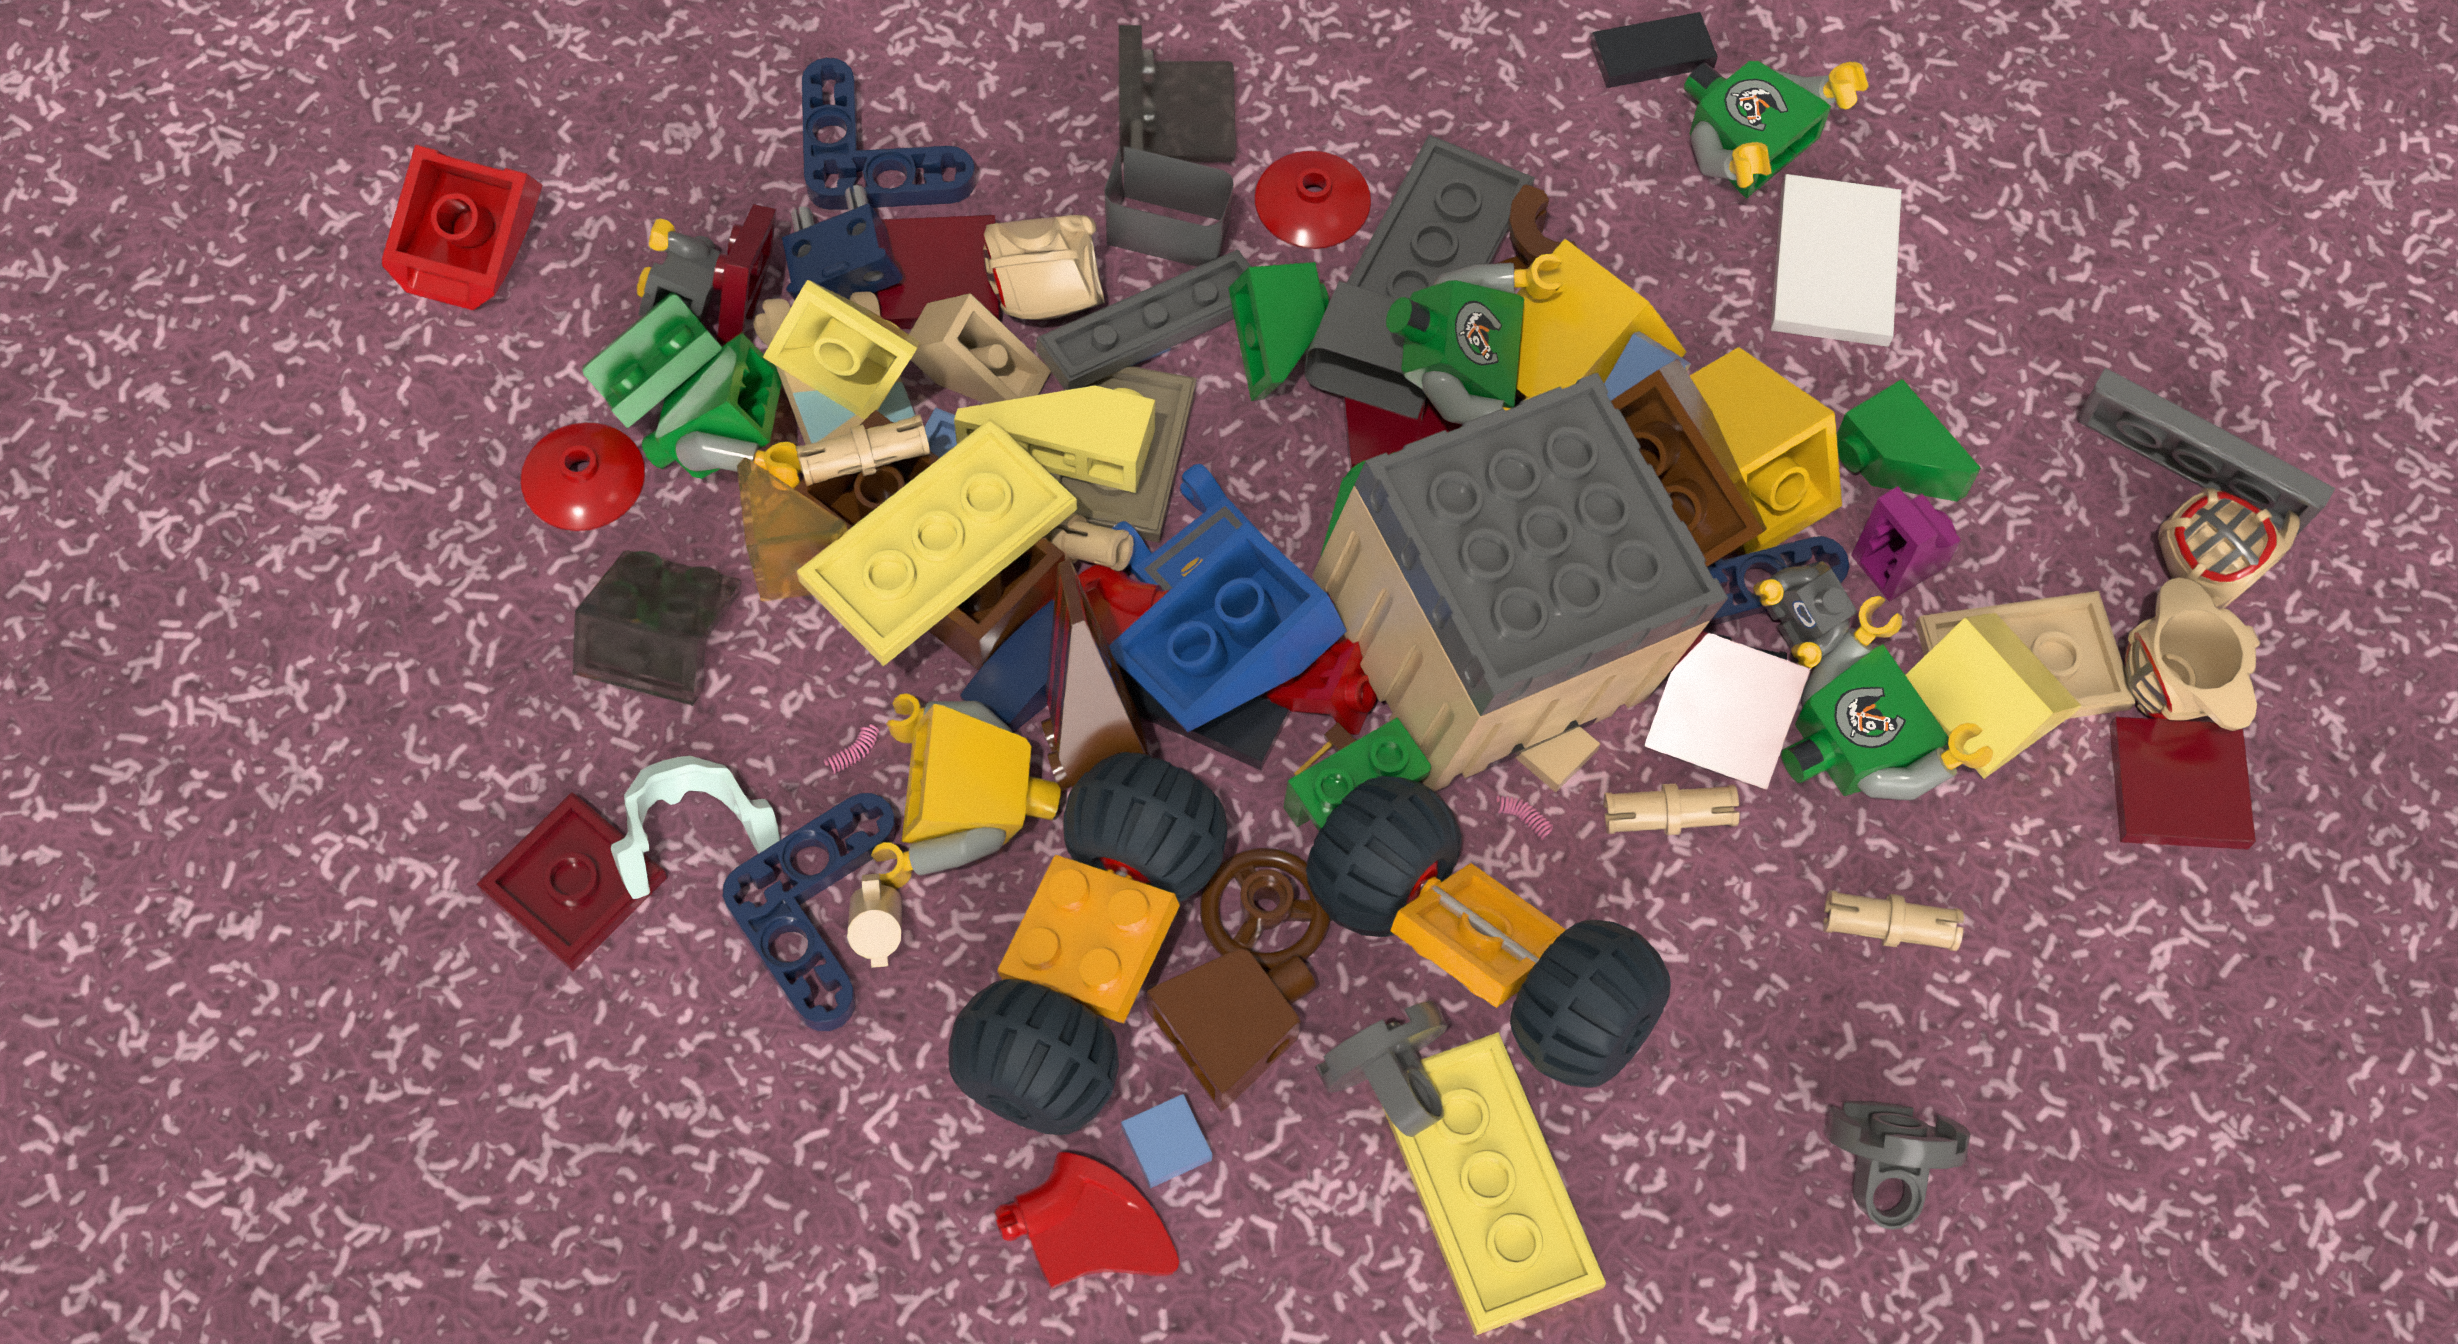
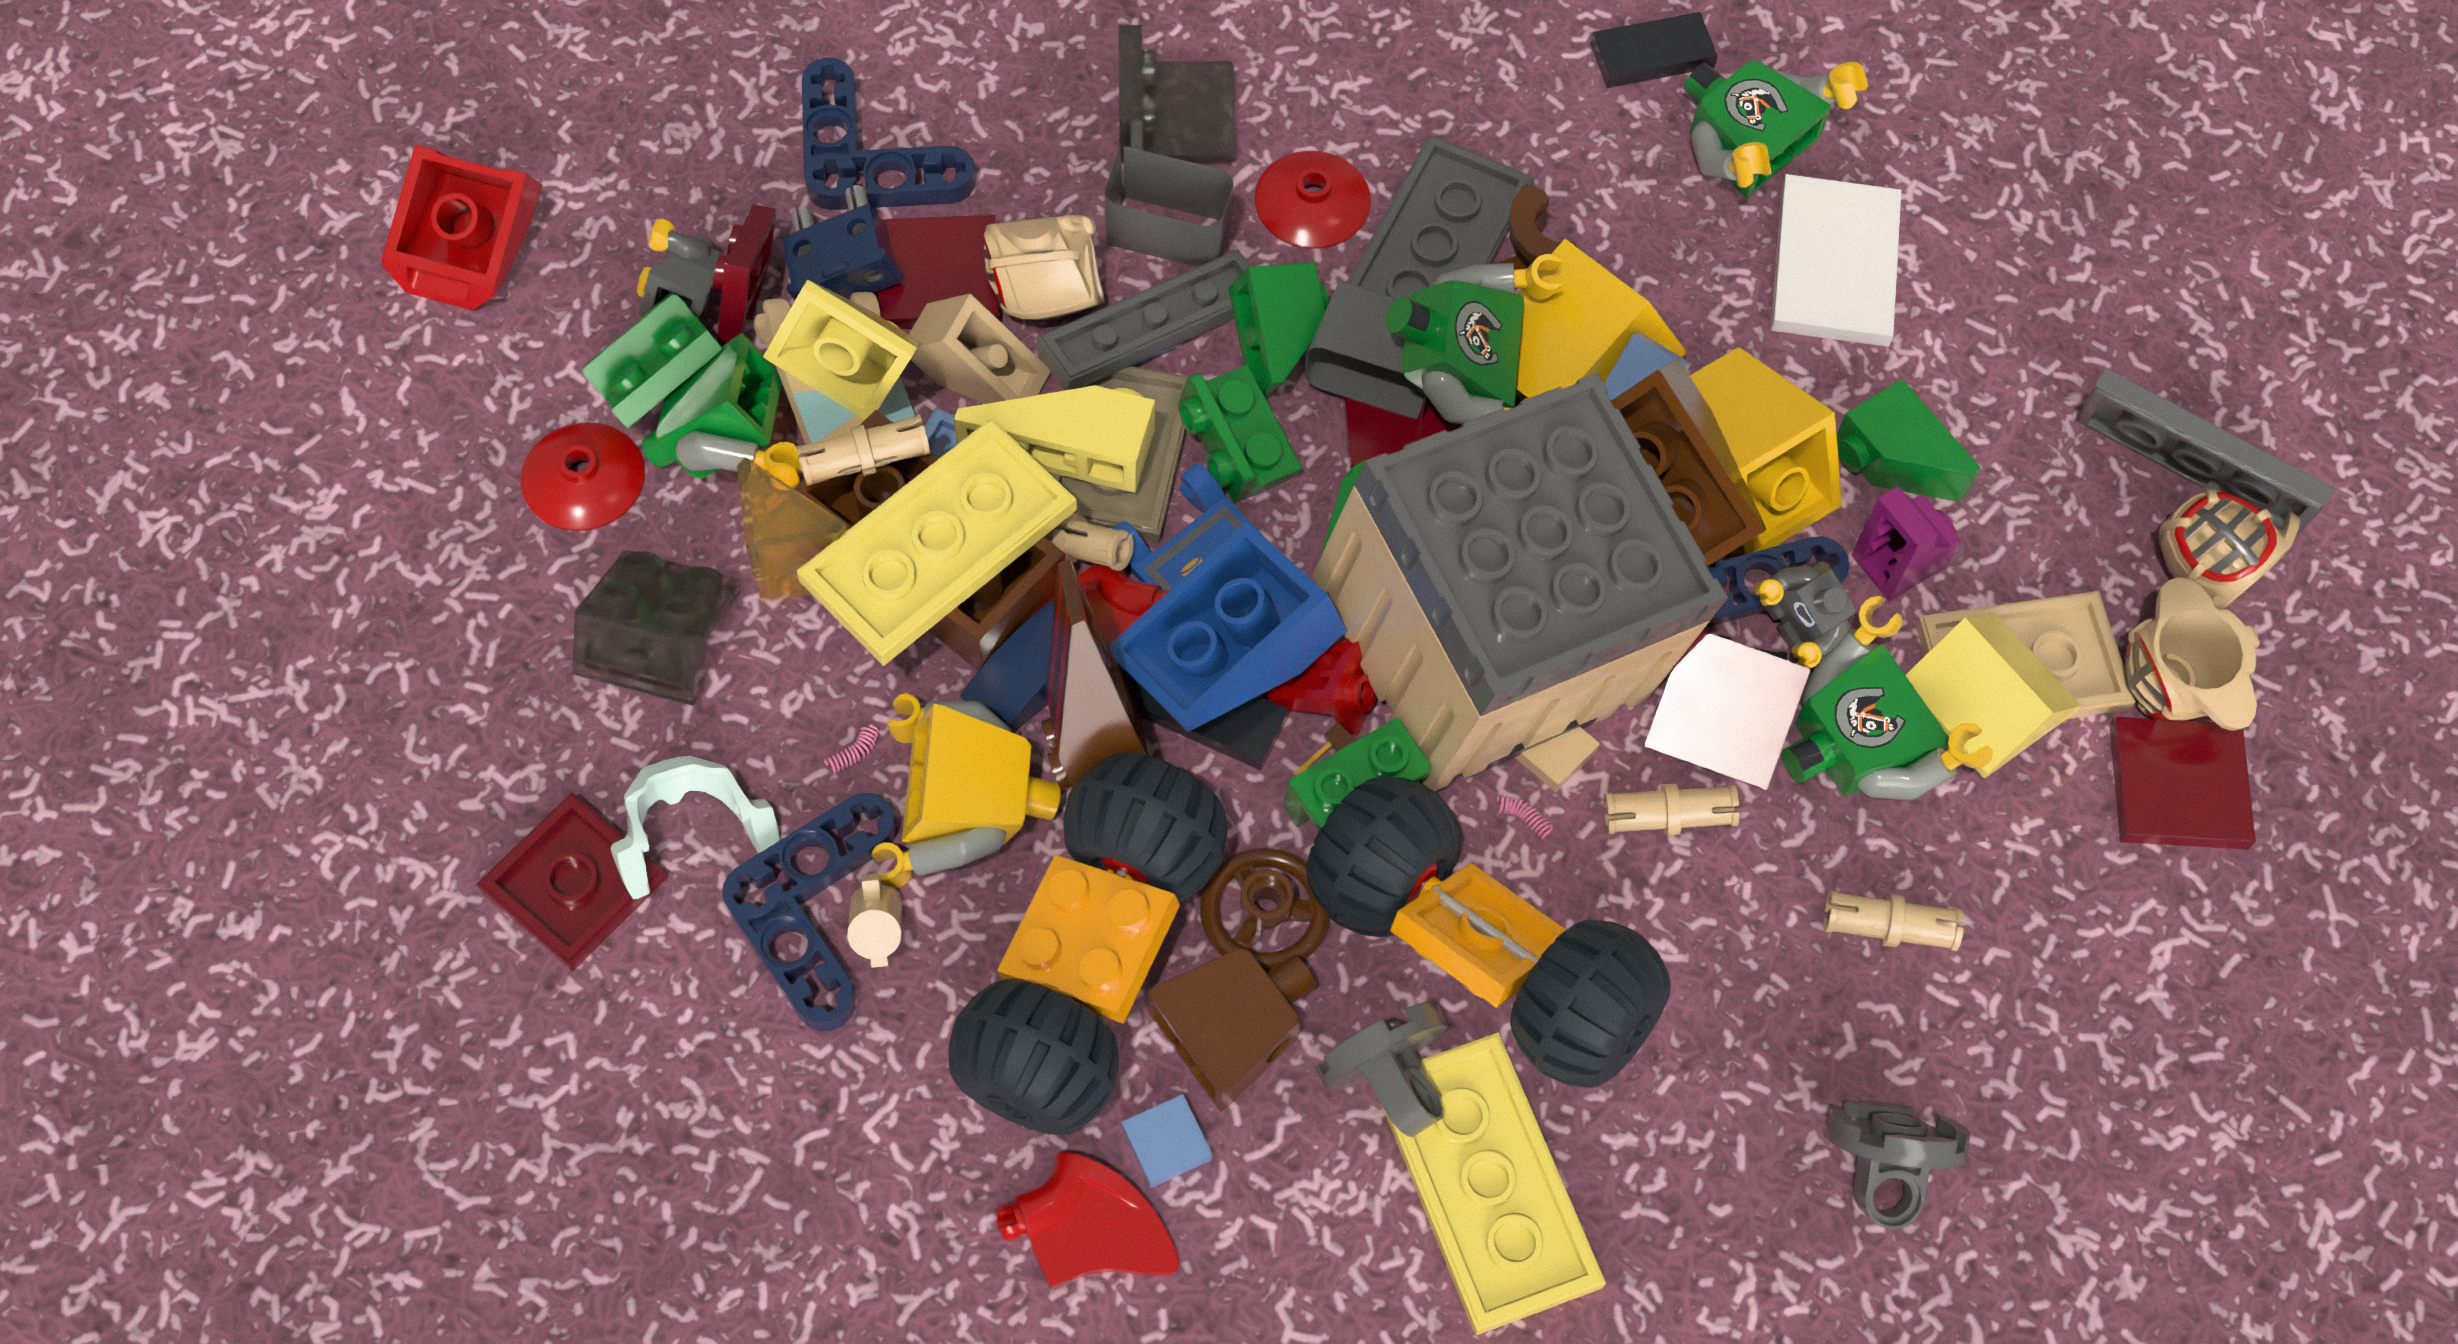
(1238, 432): none -> green bracket

